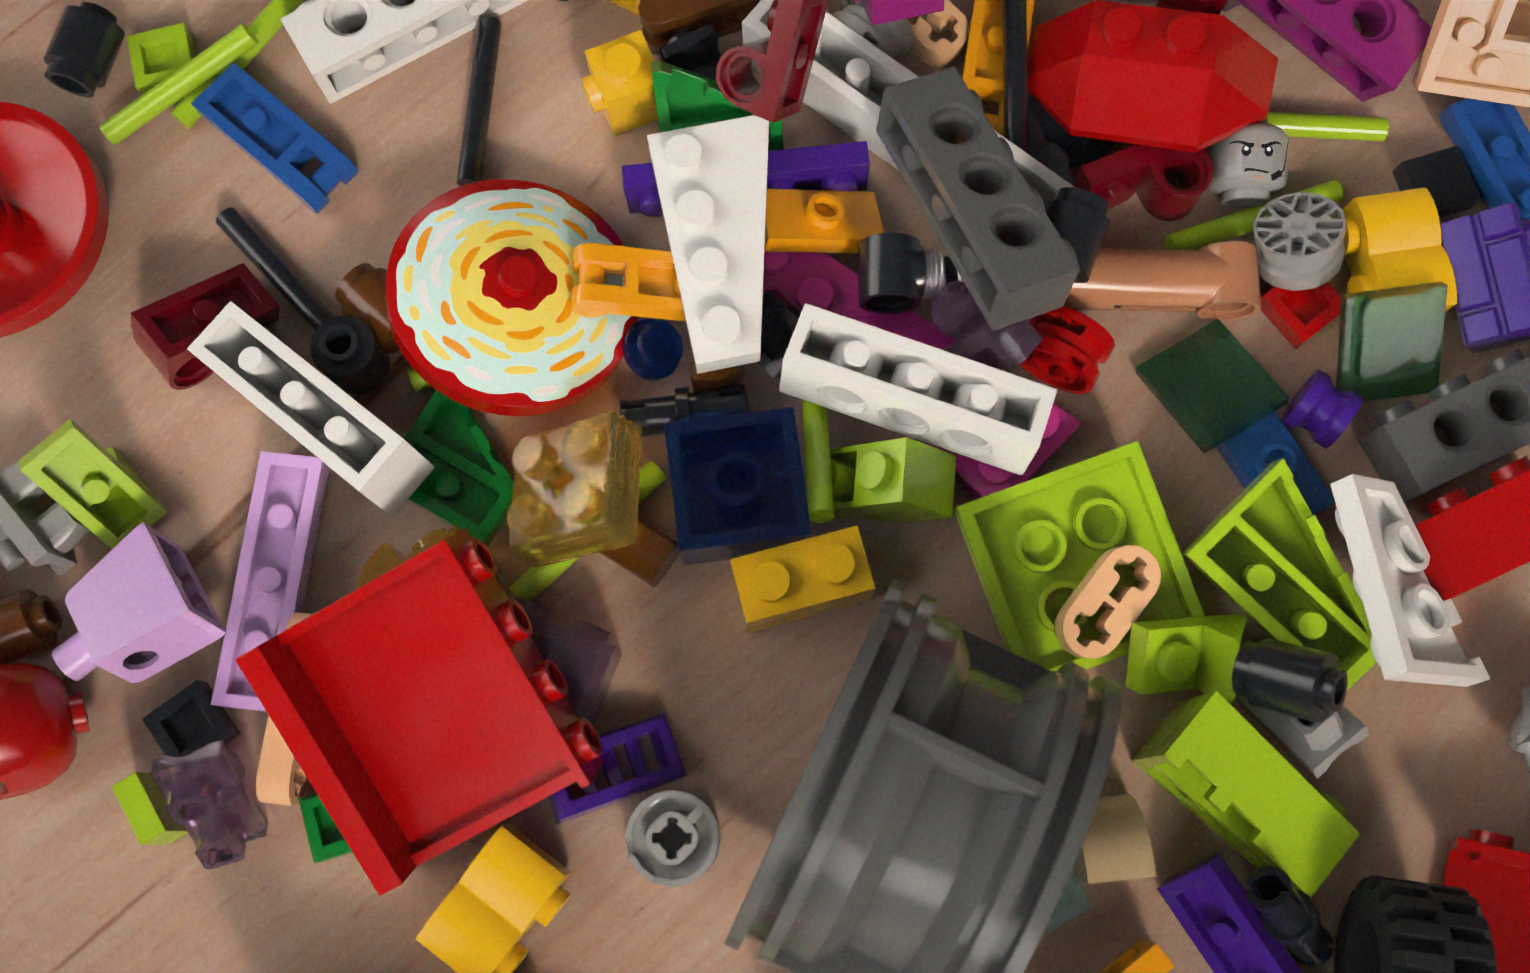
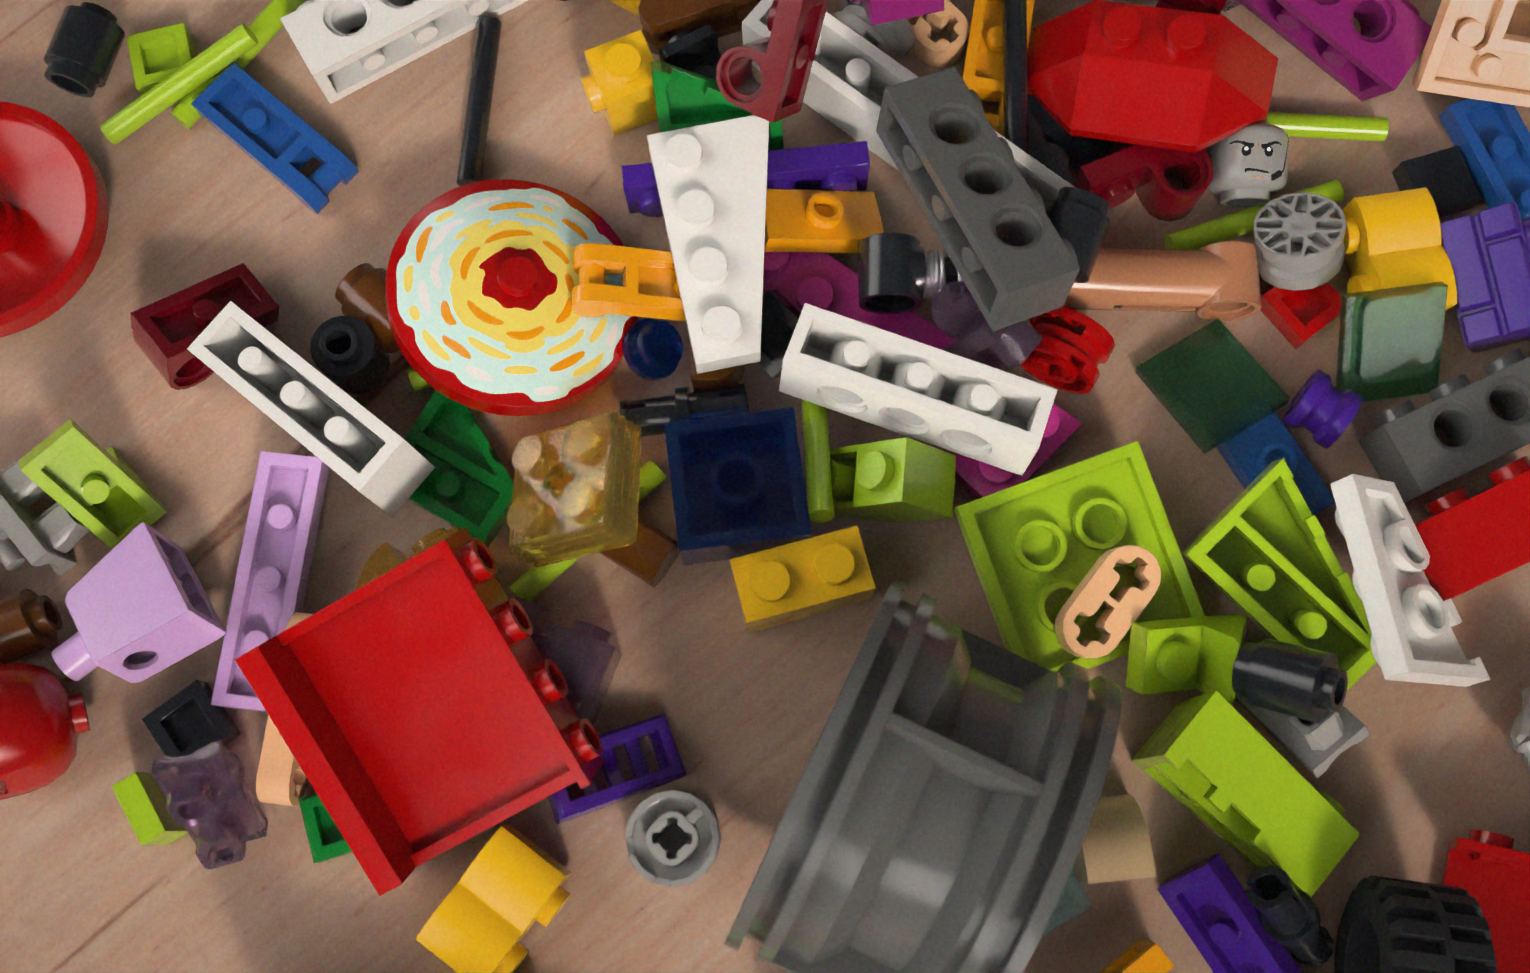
(273, 267): black bar -> none

